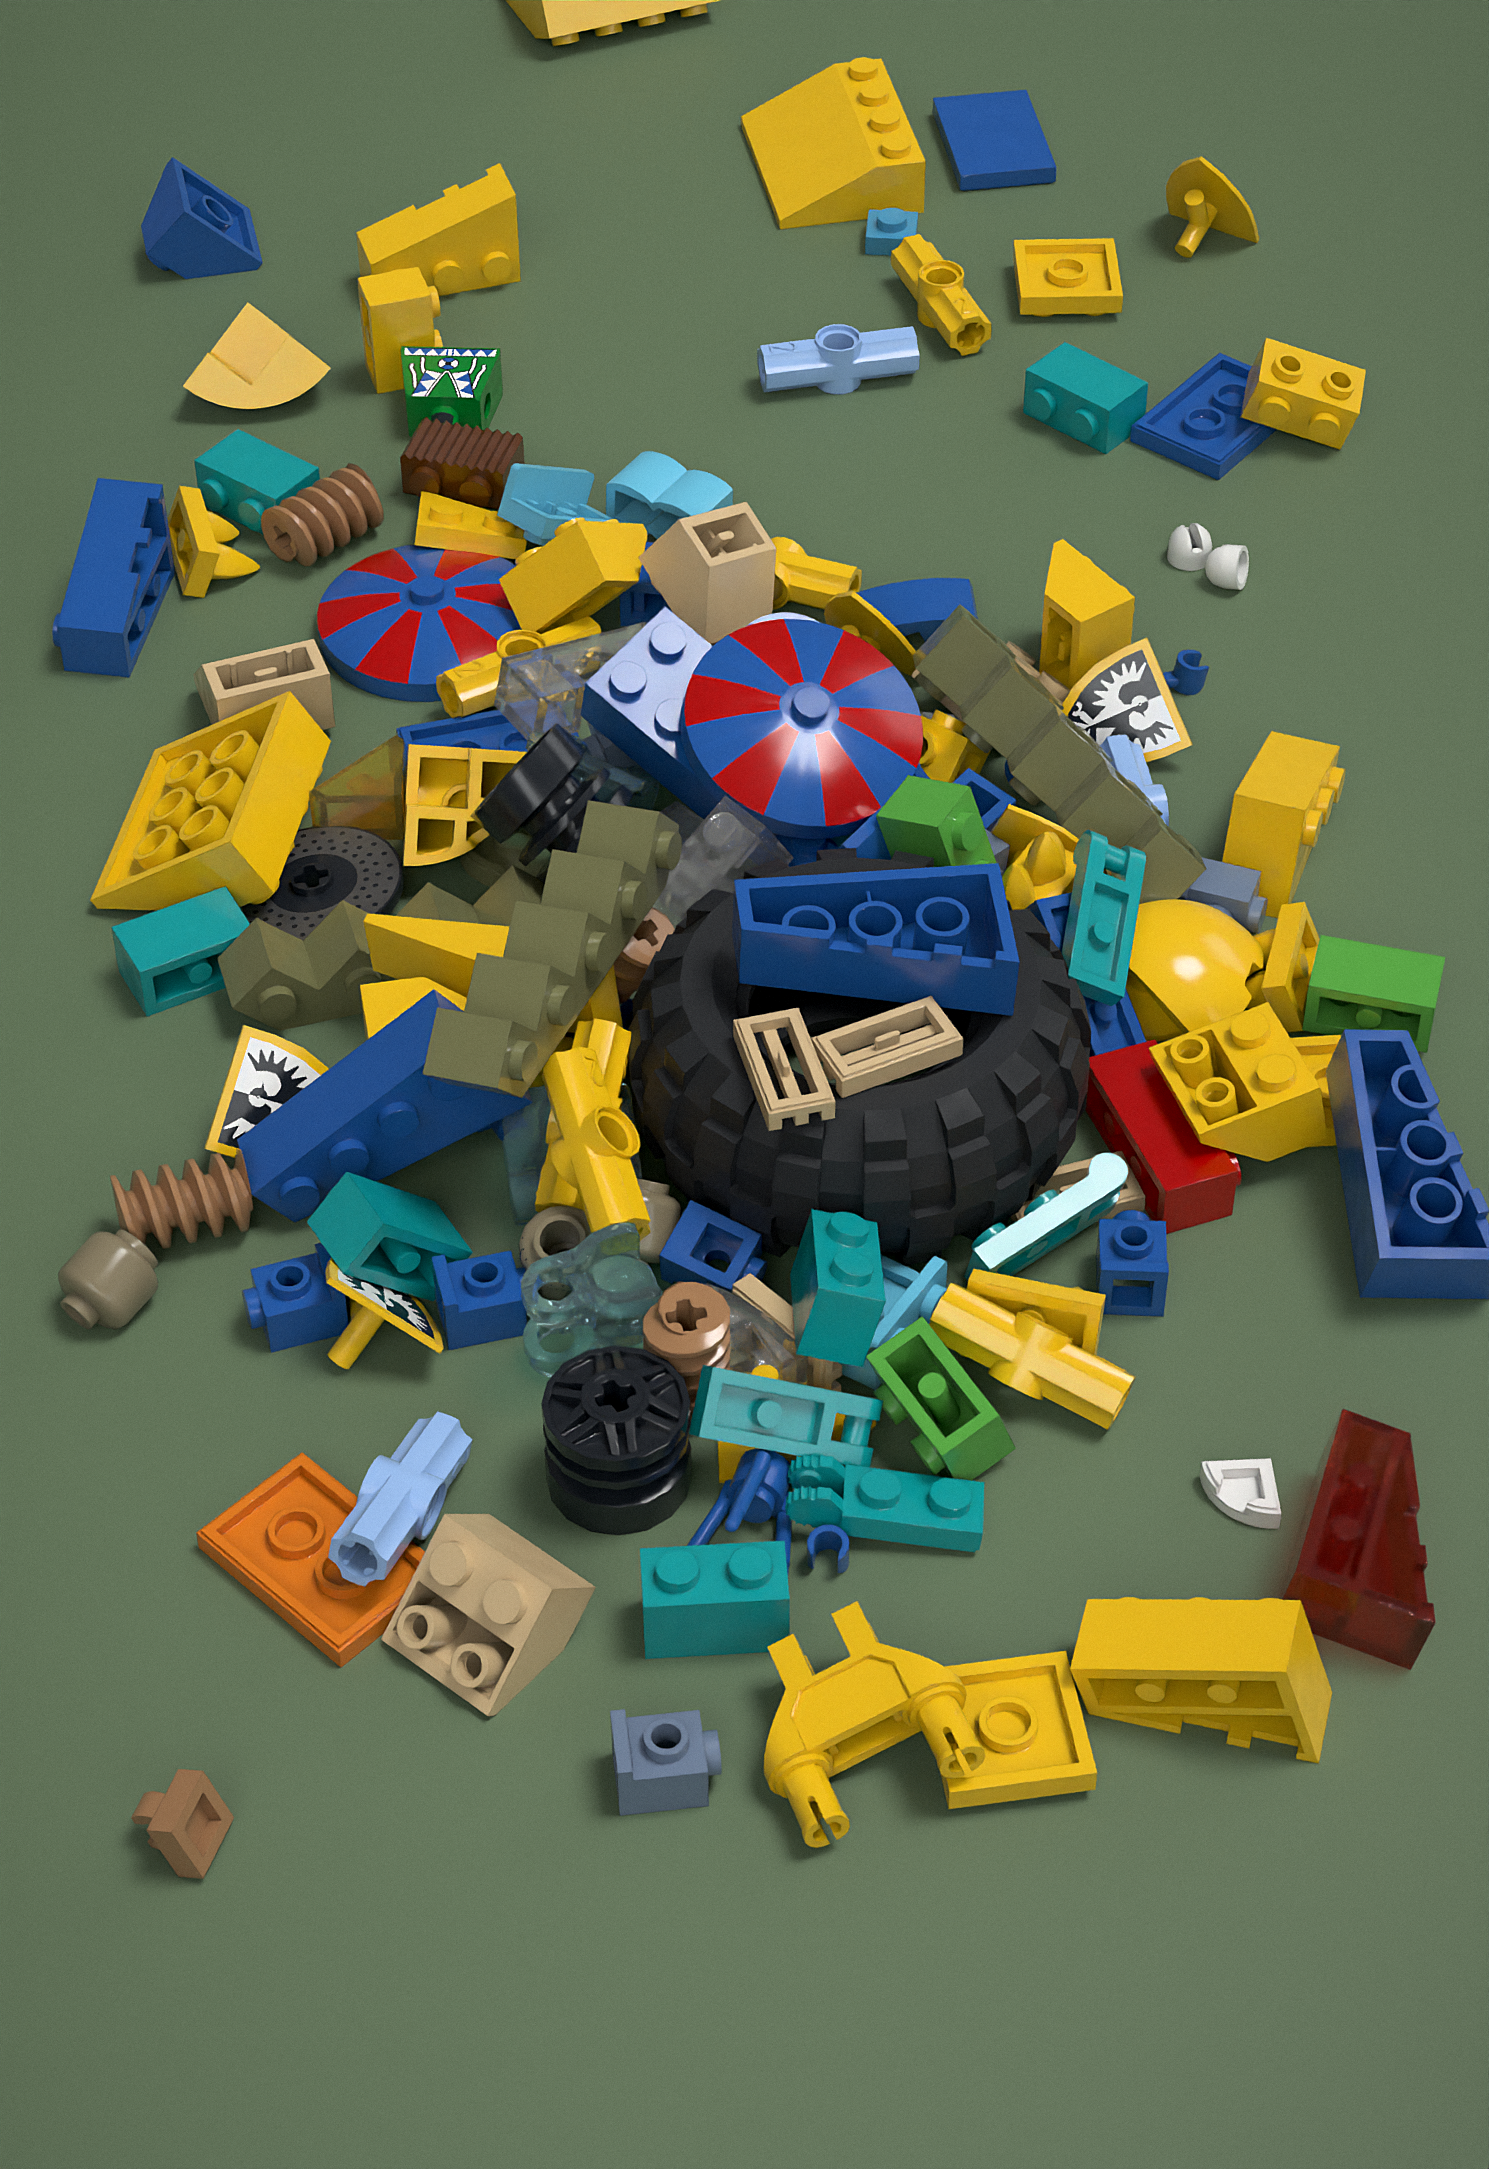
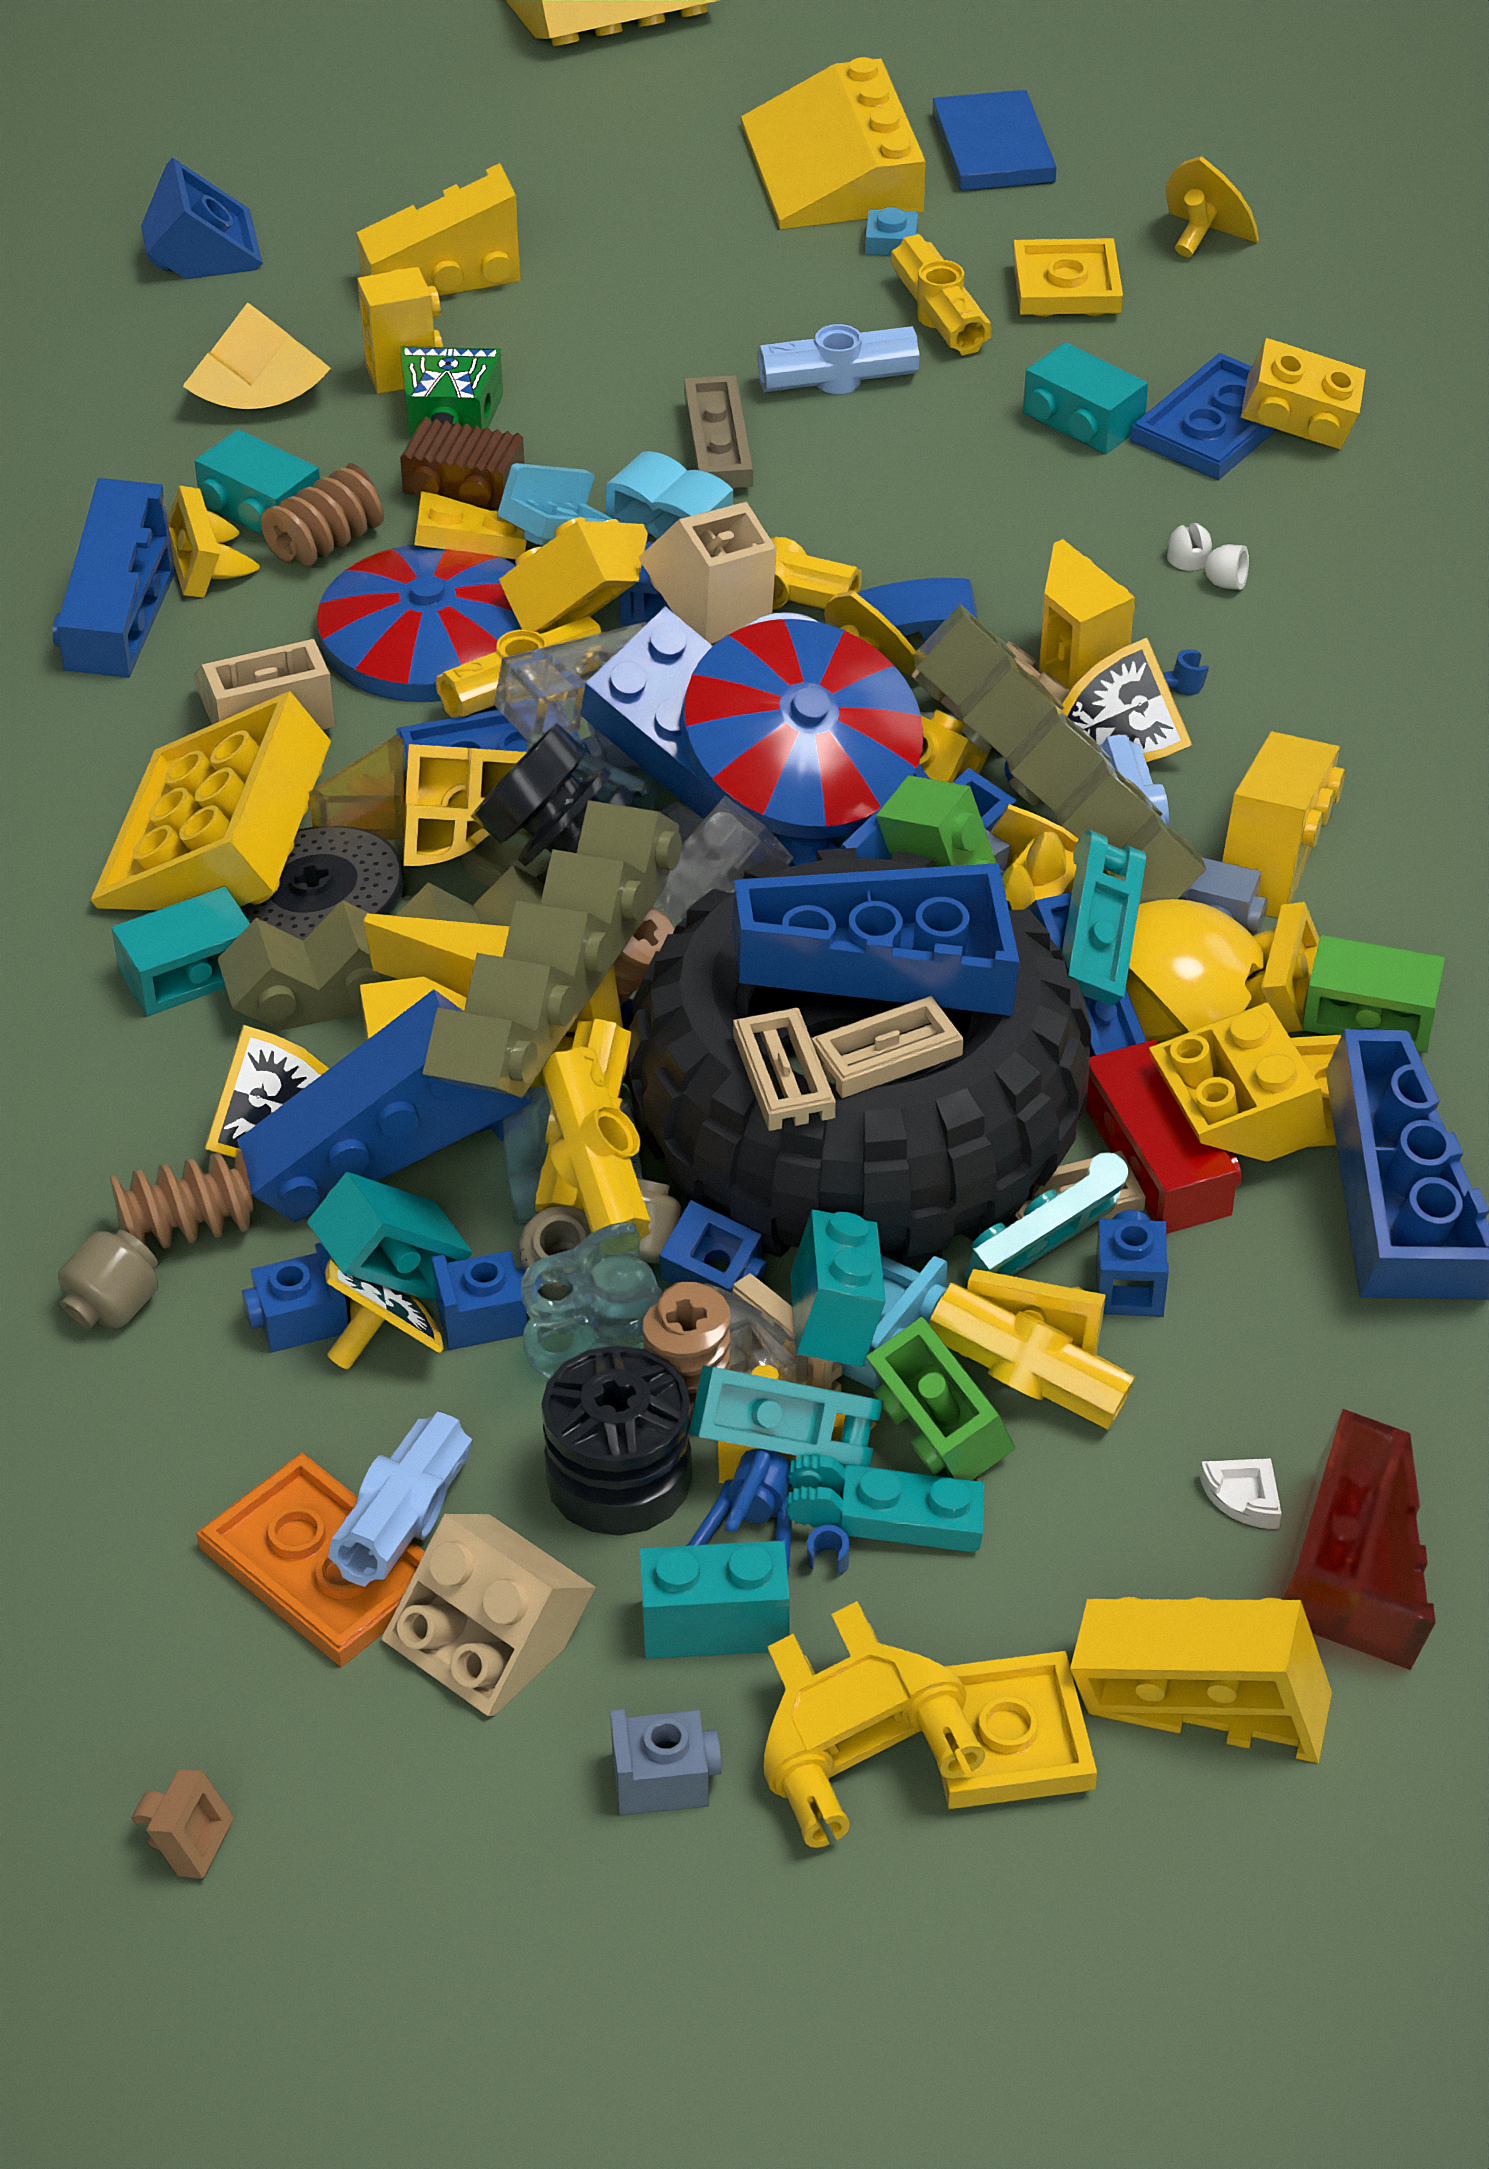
(718, 429): none -> dark tan plate

